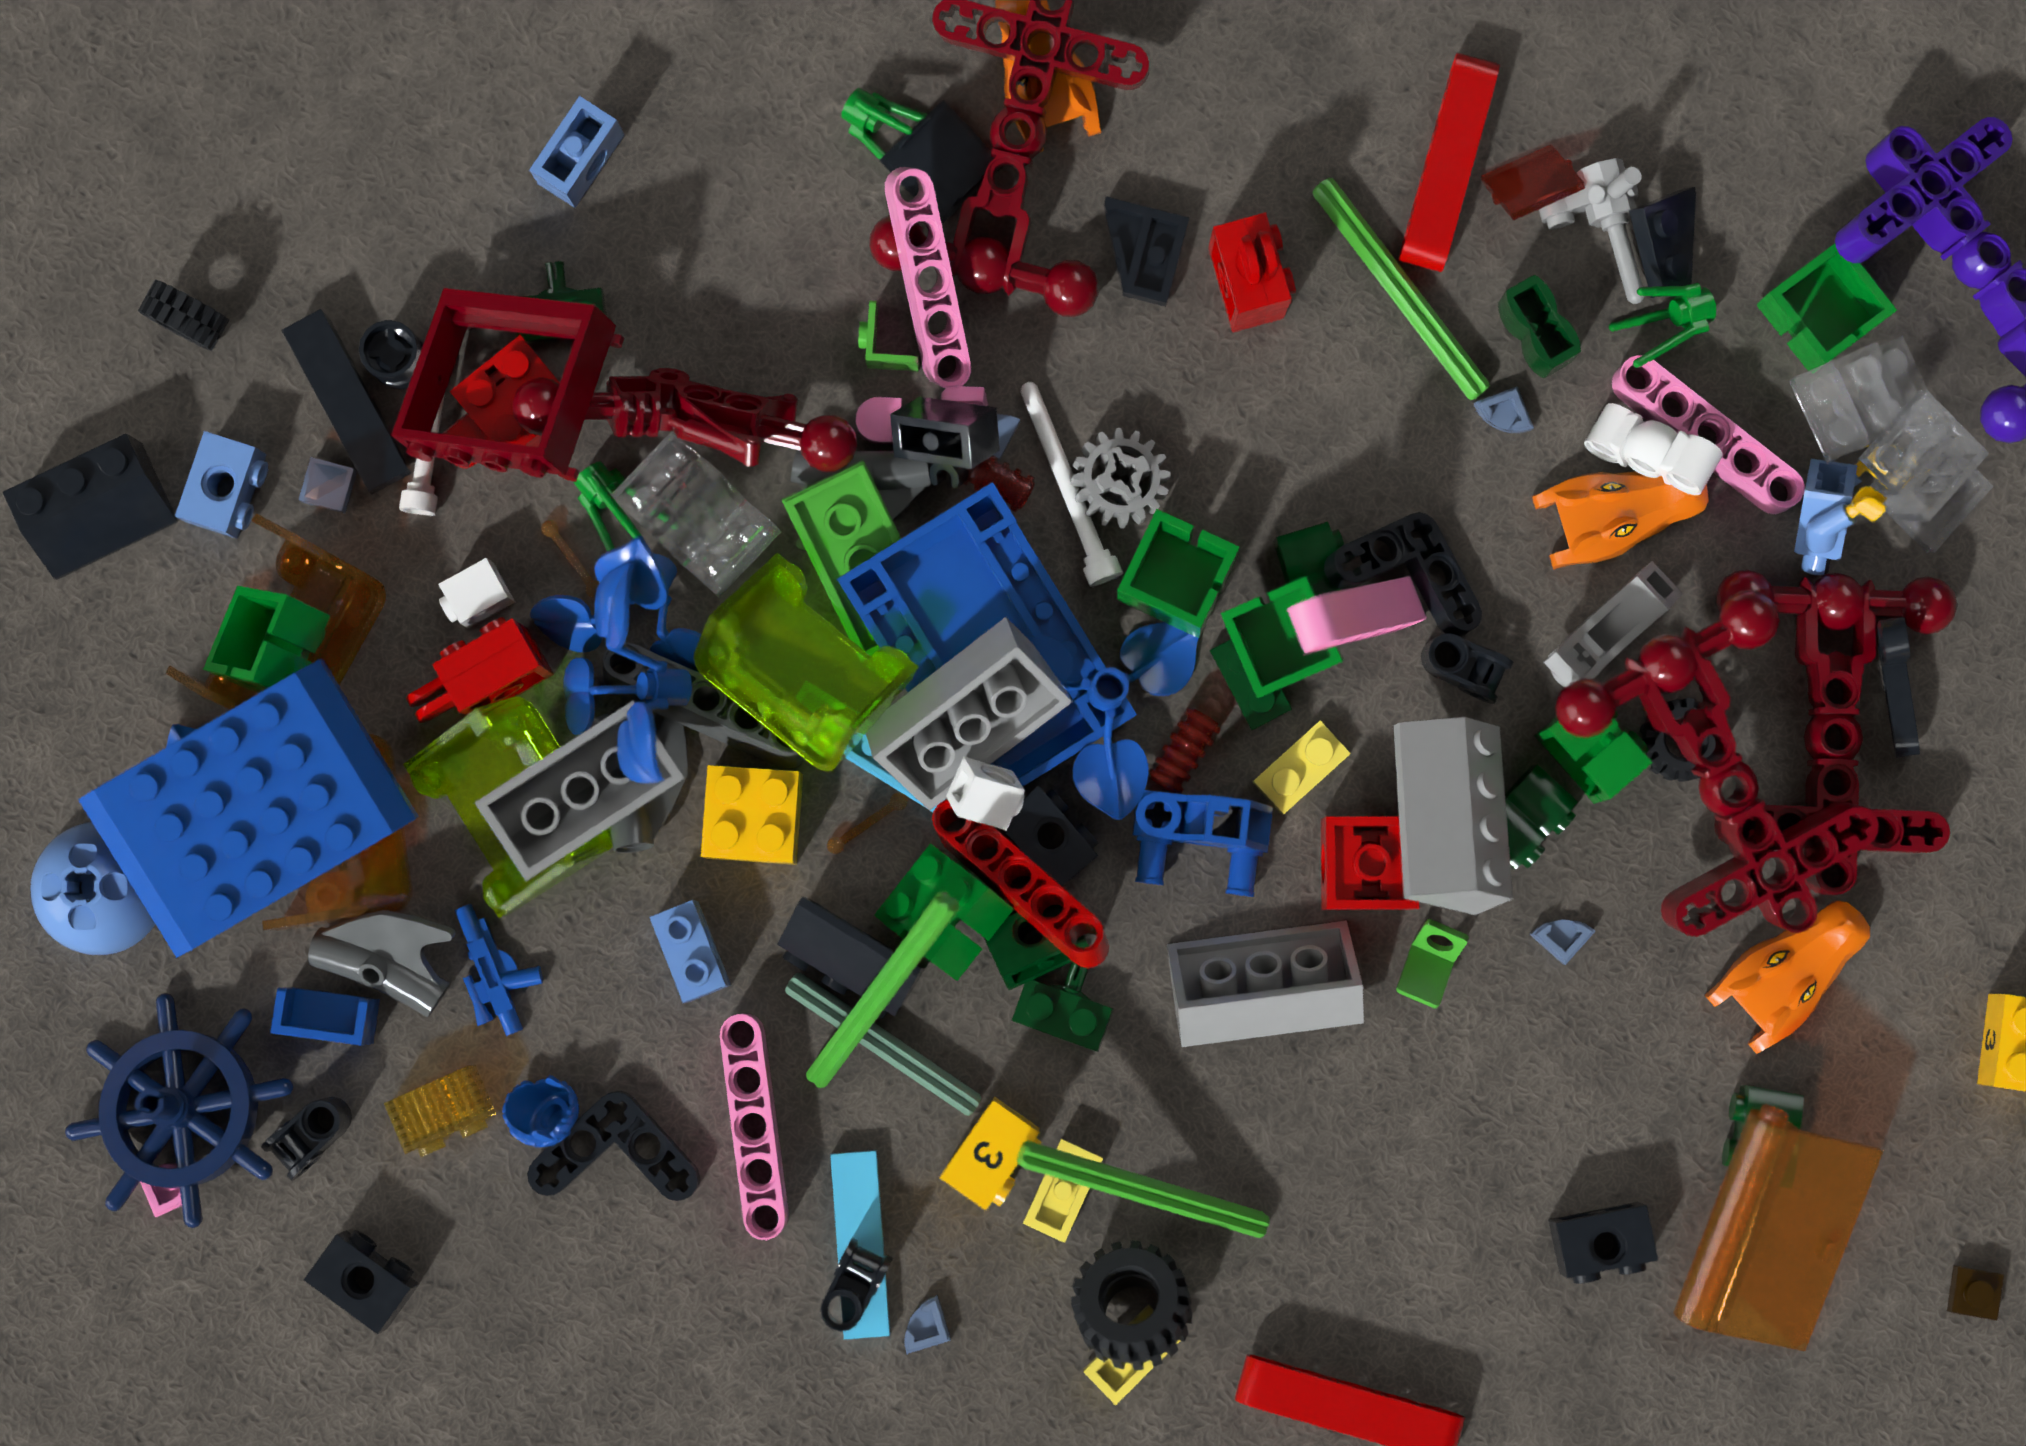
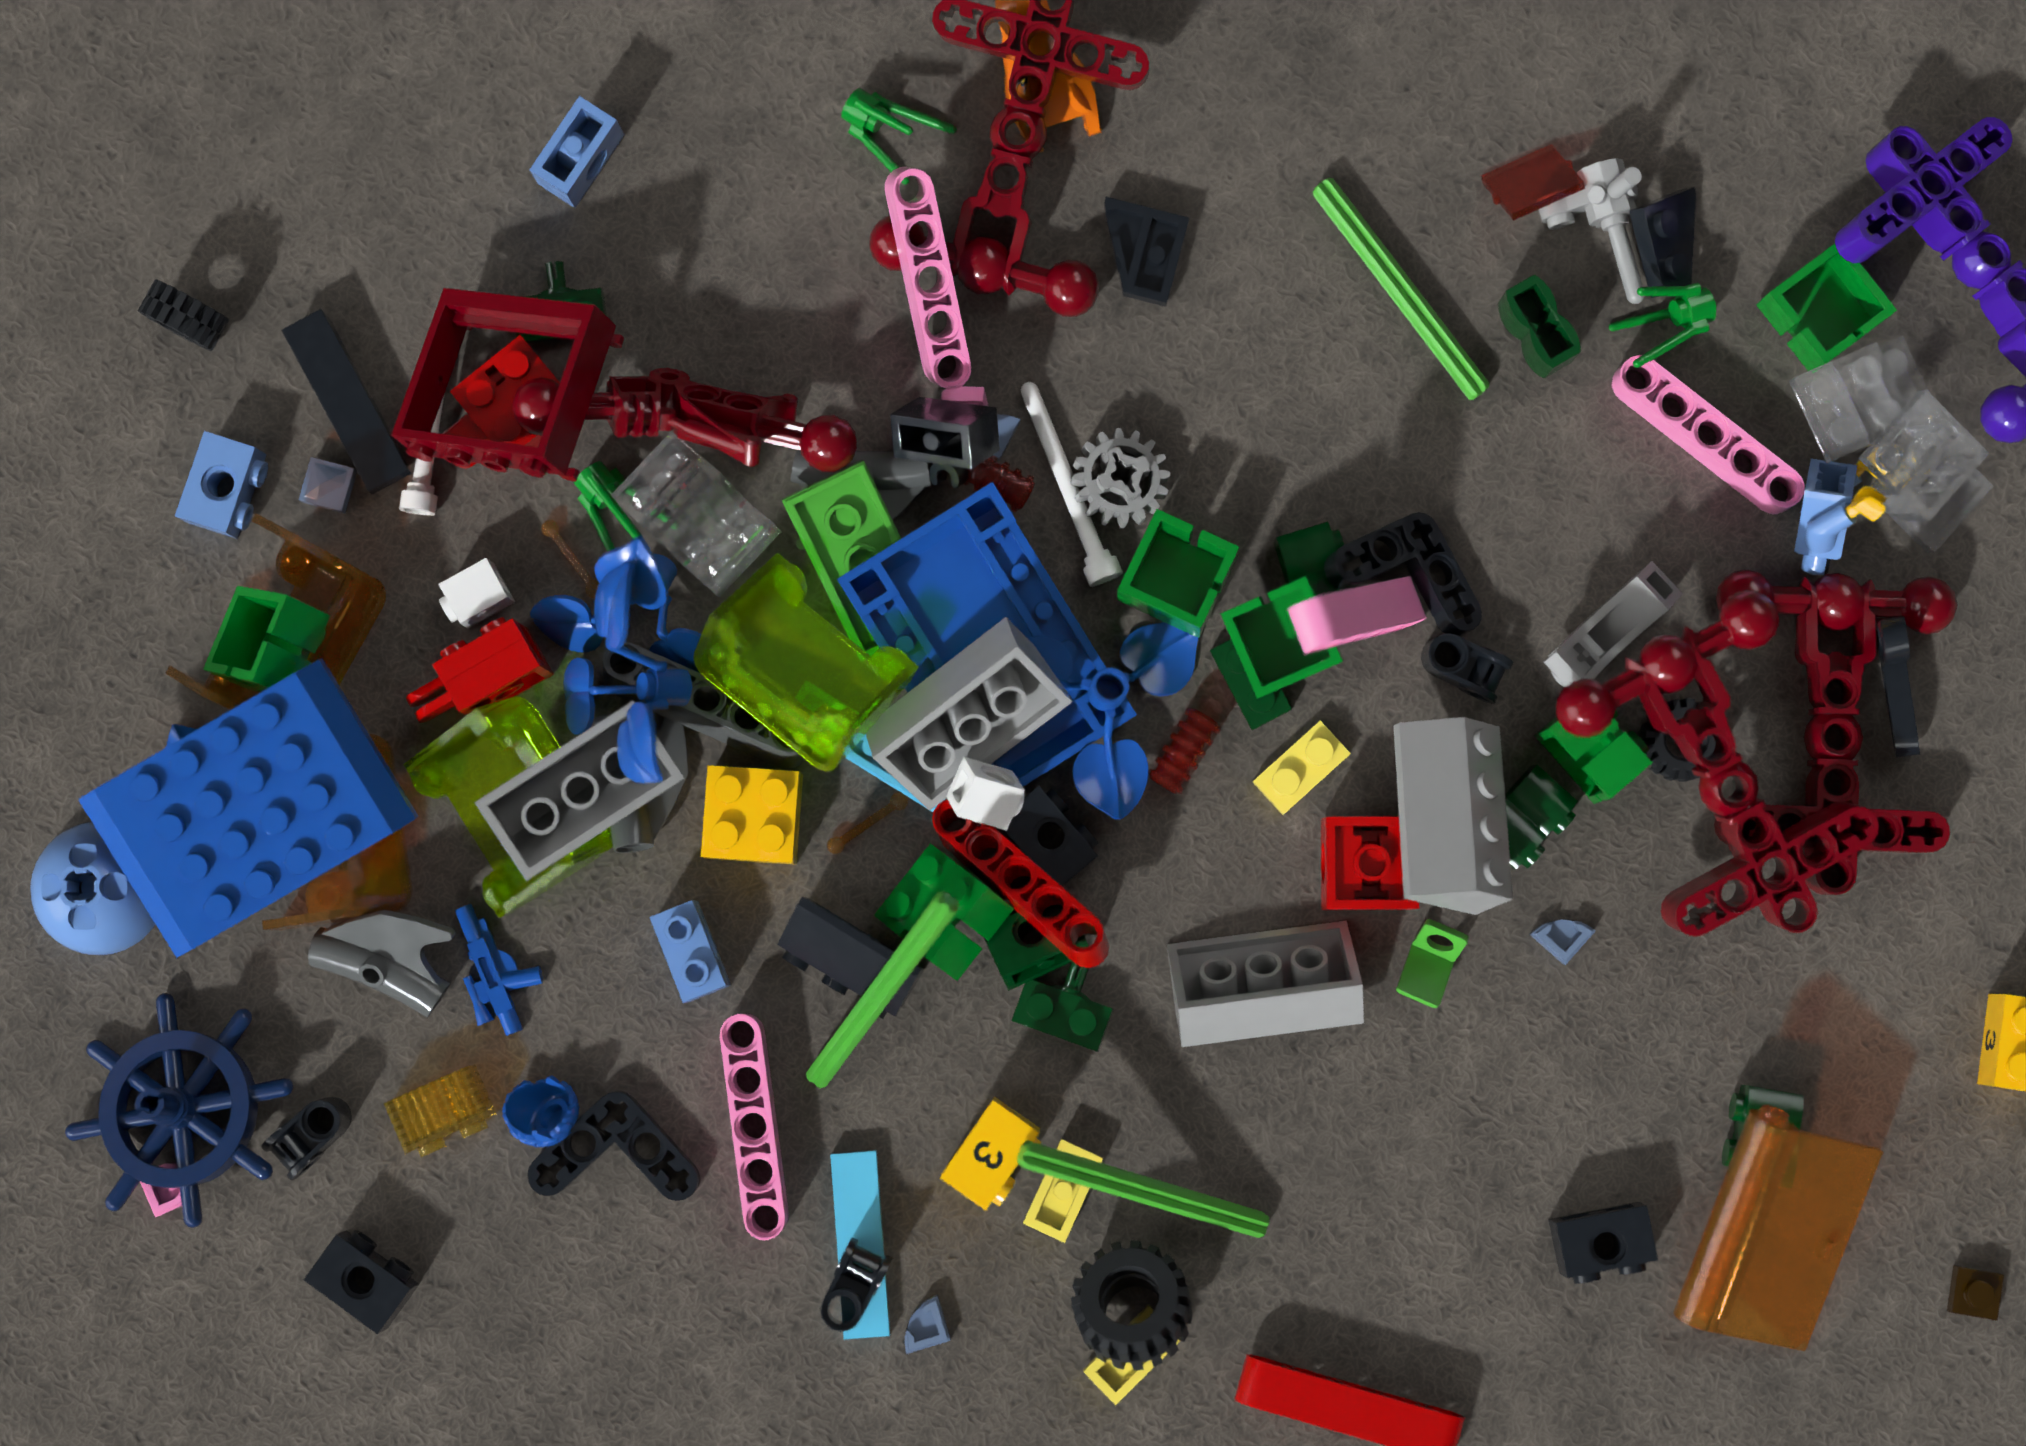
(91, 506): black slope -> none
(325, 1016): blue panel -> none
(390, 353): black wheel -> none
(867, 341): bright green bracket -> none
(874, 419): bright pink tile -> none
(886, 1046): sand green axle -> none
(947, 153): black piece -> none
(1192, 824): blue piece -> none
(1250, 271): red brick -> none
(1449, 162): red beam -> none
(1505, 411): sand blue tile -> none
(1614, 512): orange animal -> none
(1653, 449): white piece -> none
(1788, 974): orange animal -> none

